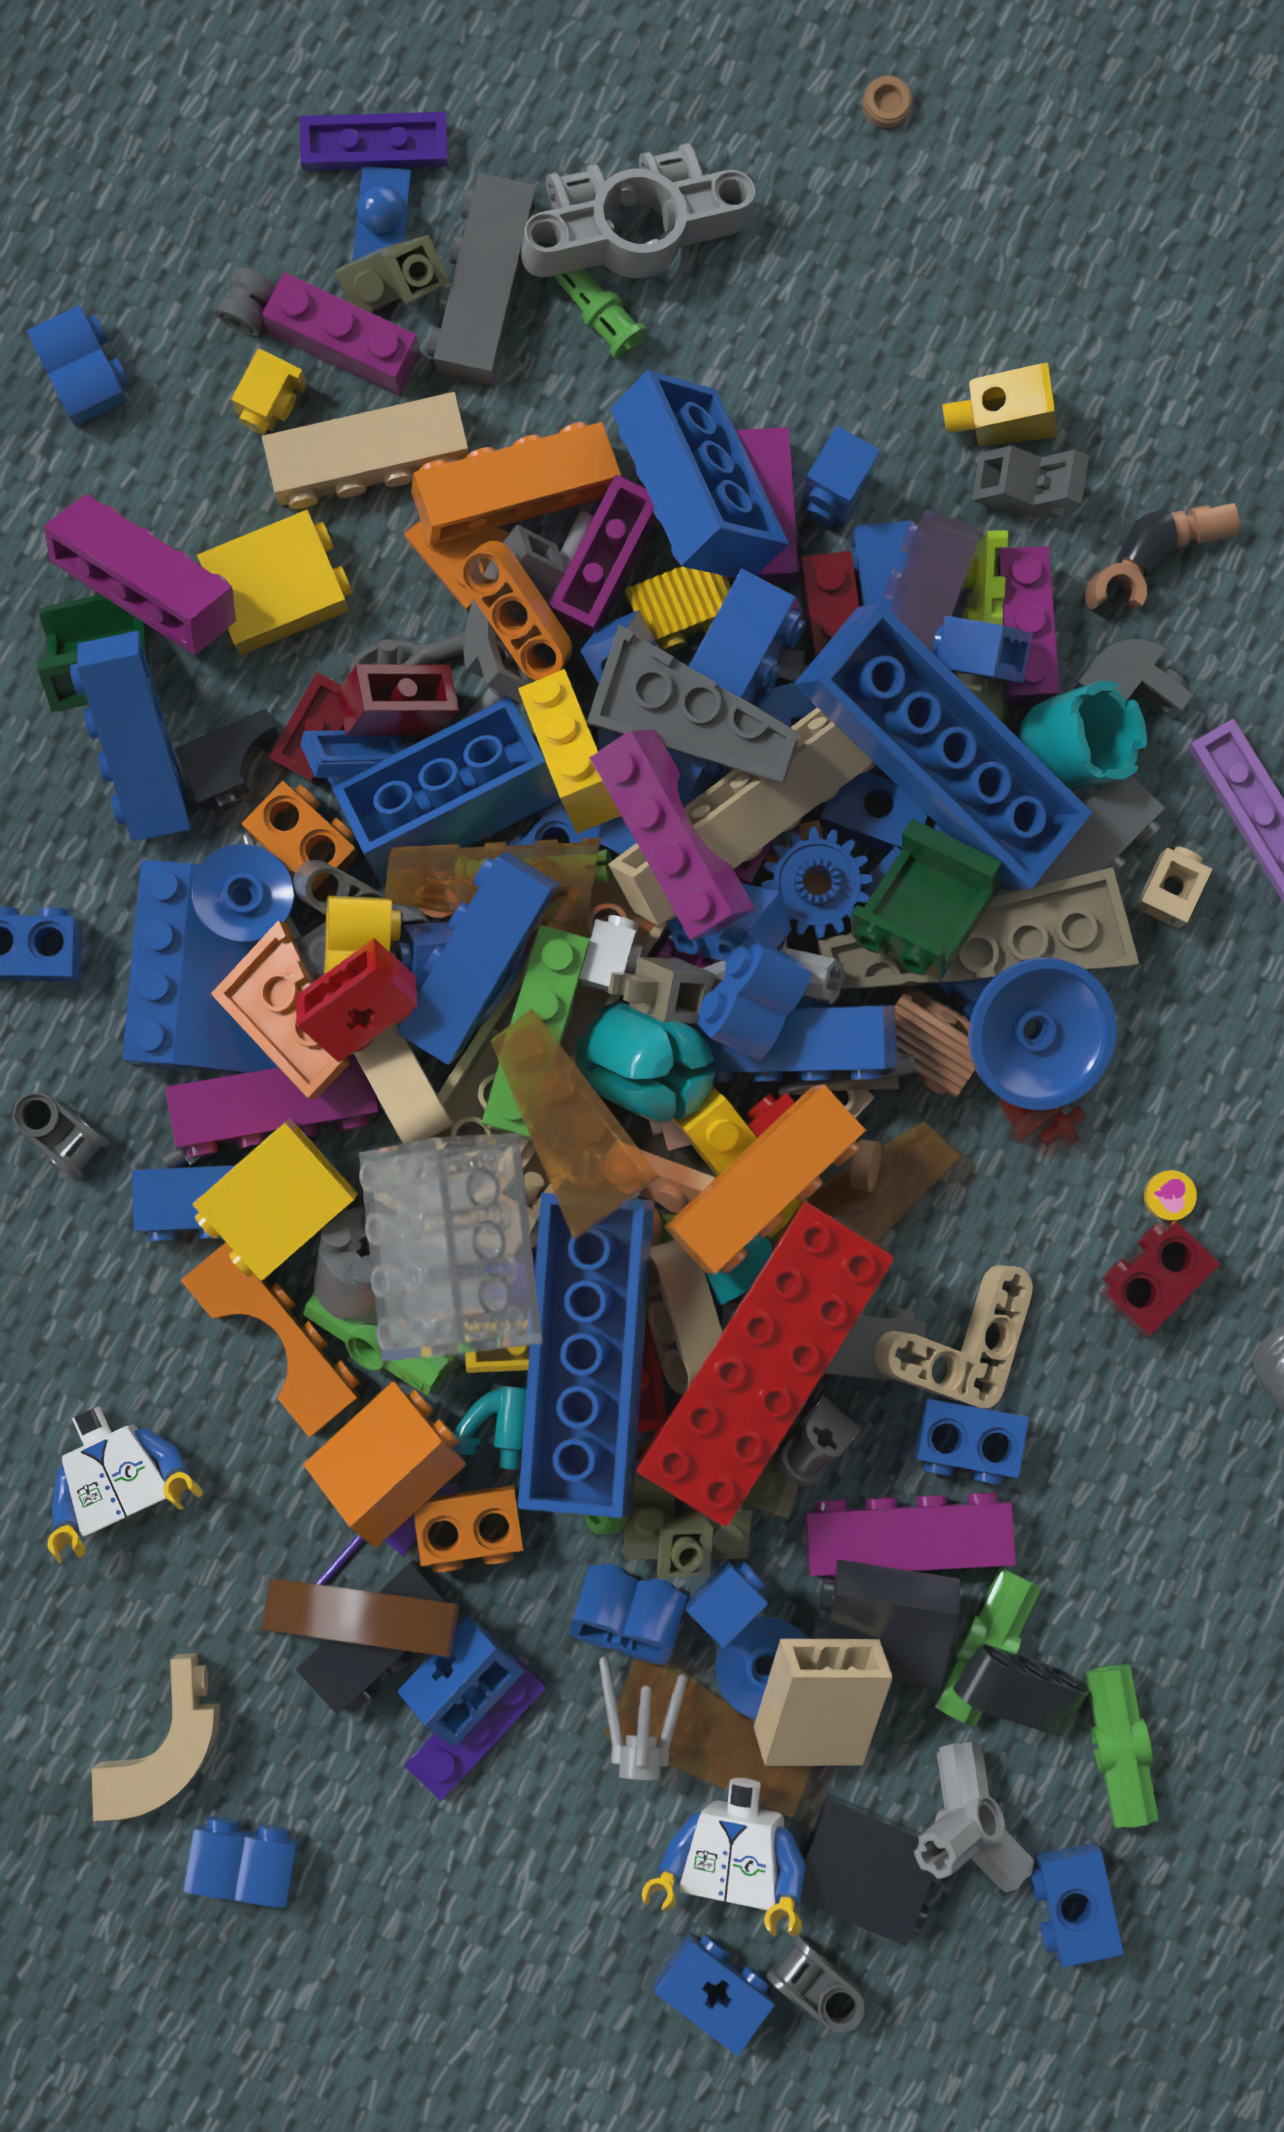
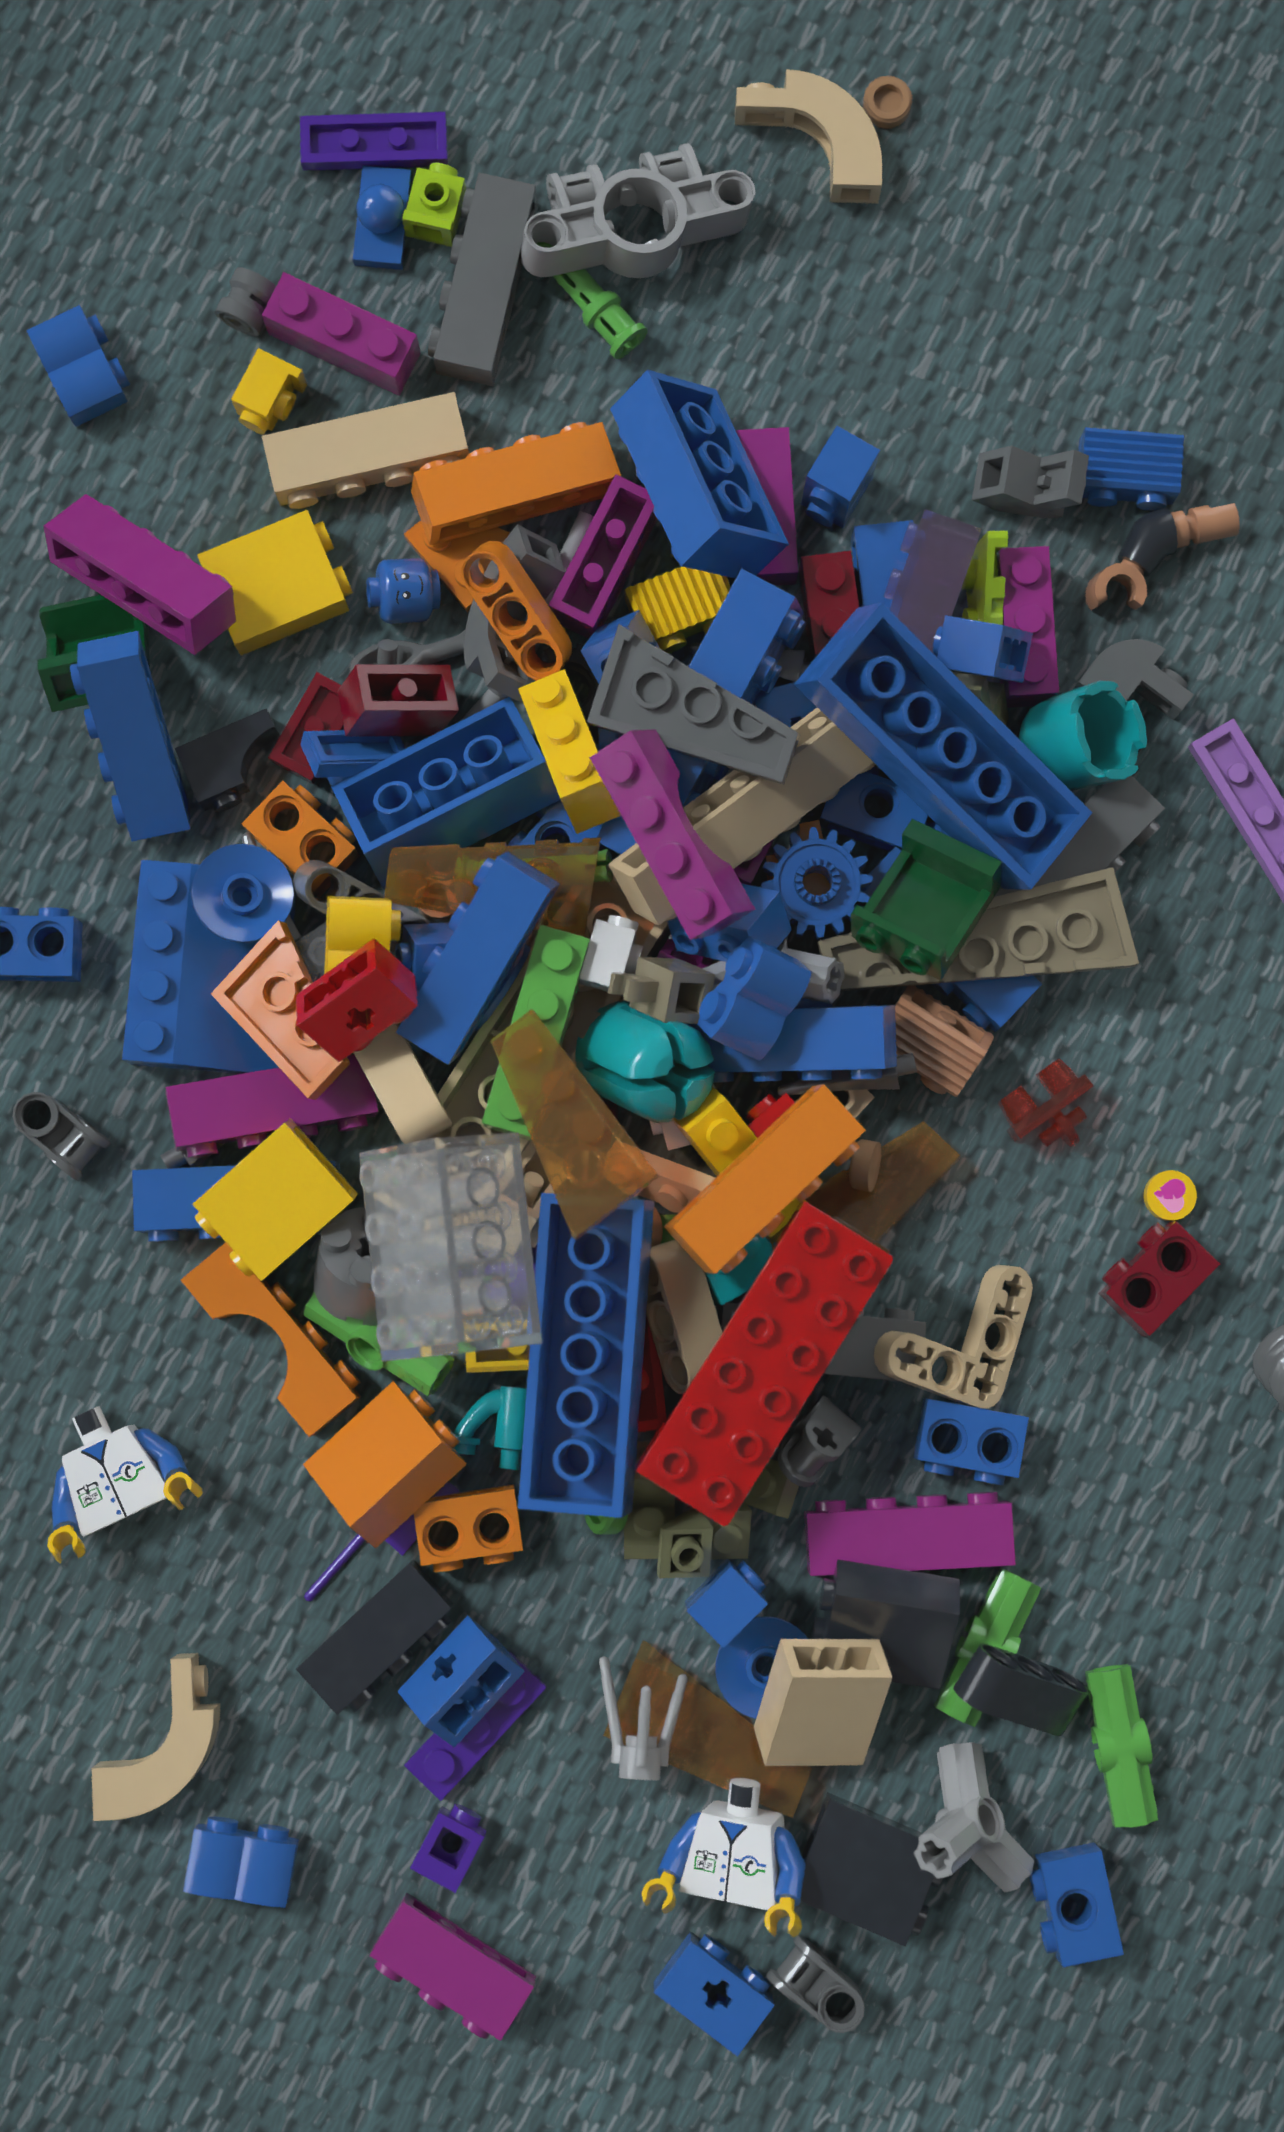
(360, 1617): reddish brown slope -> none
(392, 273): olive slope -> none
(404, 590): none -> blue head
(435, 219): none -> lime brick
(445, 1865): none -> dark purple brick
(452, 1968): none -> magenta brick
(628, 1613): blue brick -> none
(831, 119): none -> tan arch
(1023, 405): yellow torso -> none
(1070, 1038): blue dish -> none
(1132, 467): none -> blue brick
(1189, 872): tan brick -> none

